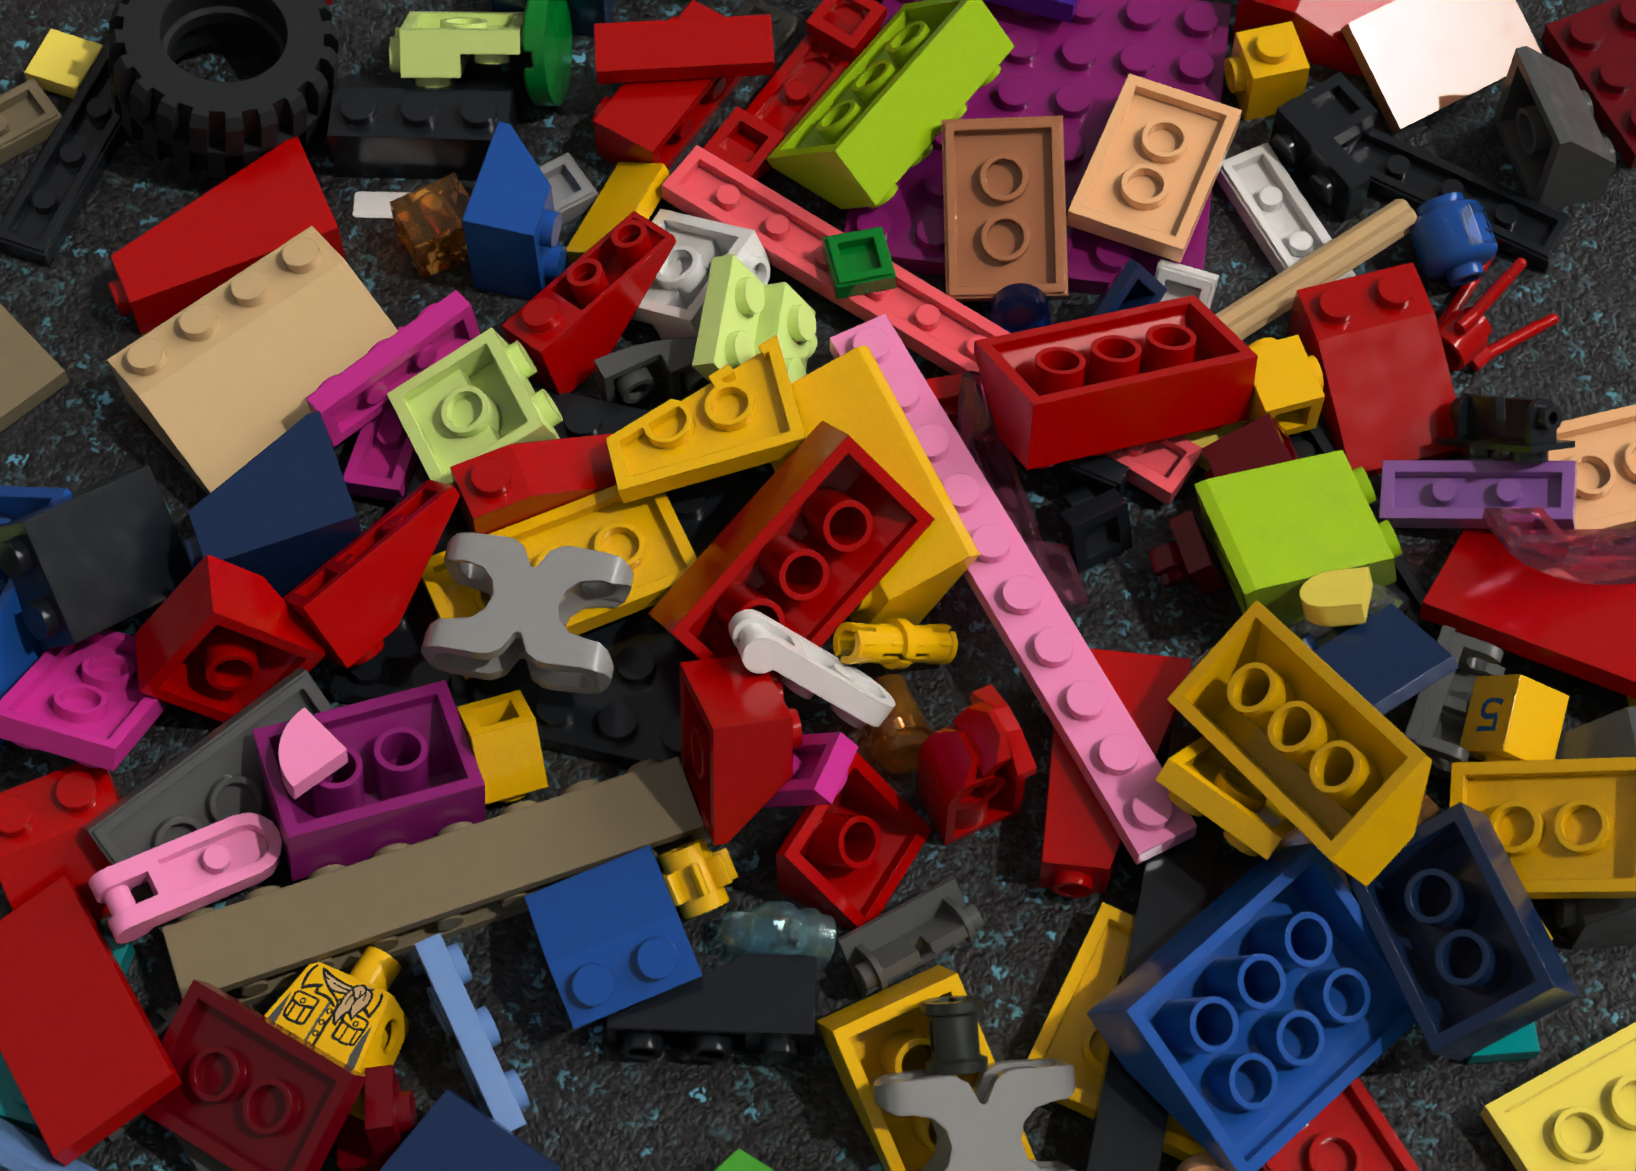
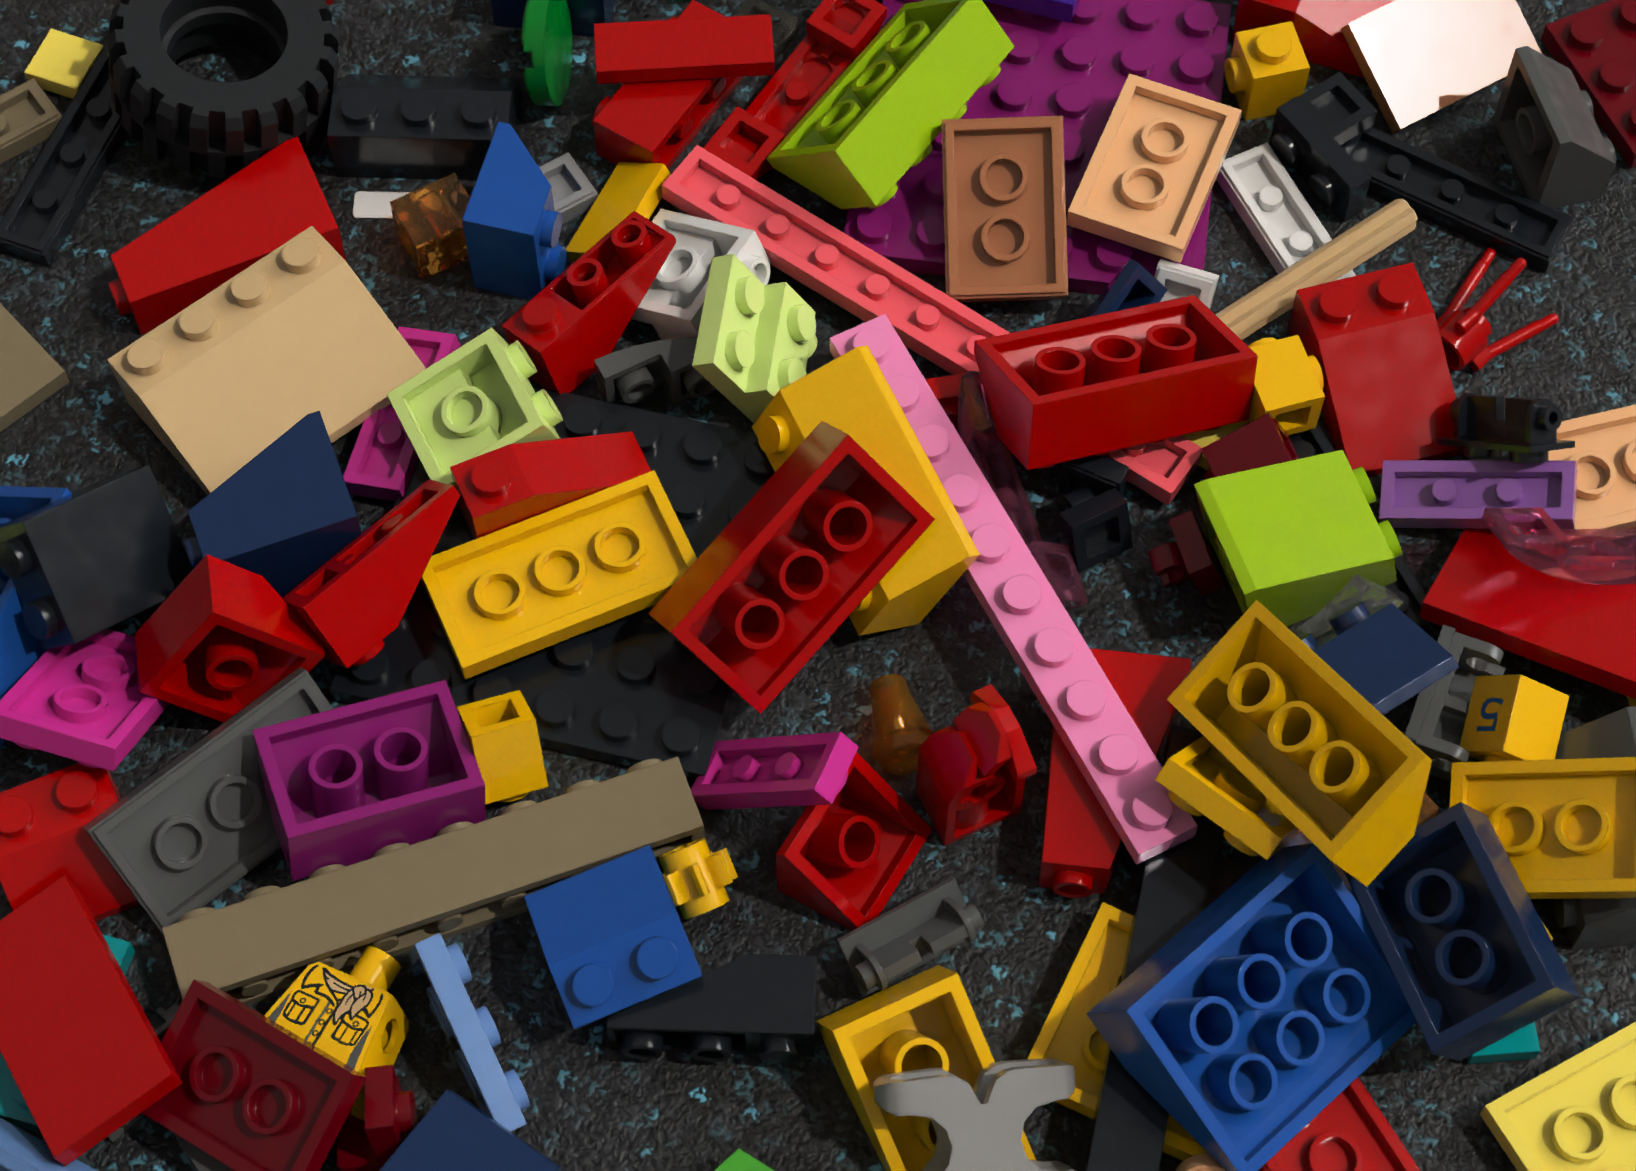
(188, 873): bright pink plate -> none
(308, 753): bright pink tile -> none
(361, 390): dark pink plate -> none
(438, 44): yellowish green plate -> none
(528, 613): light grey piece -> none
(723, 428): yellow wing -> none
(734, 741): red slope -> none
(780, 930): clear light blue animal -> none
(808, 669): white plate -> none
(859, 262): green tile -> none
(895, 643): yellow pin -> none
(954, 1035): pearl dark grey bush -> none
(1020, 308): clear blue tile -> none
(1337, 597): light yellow tile -> none
(1453, 239): blue head -> none

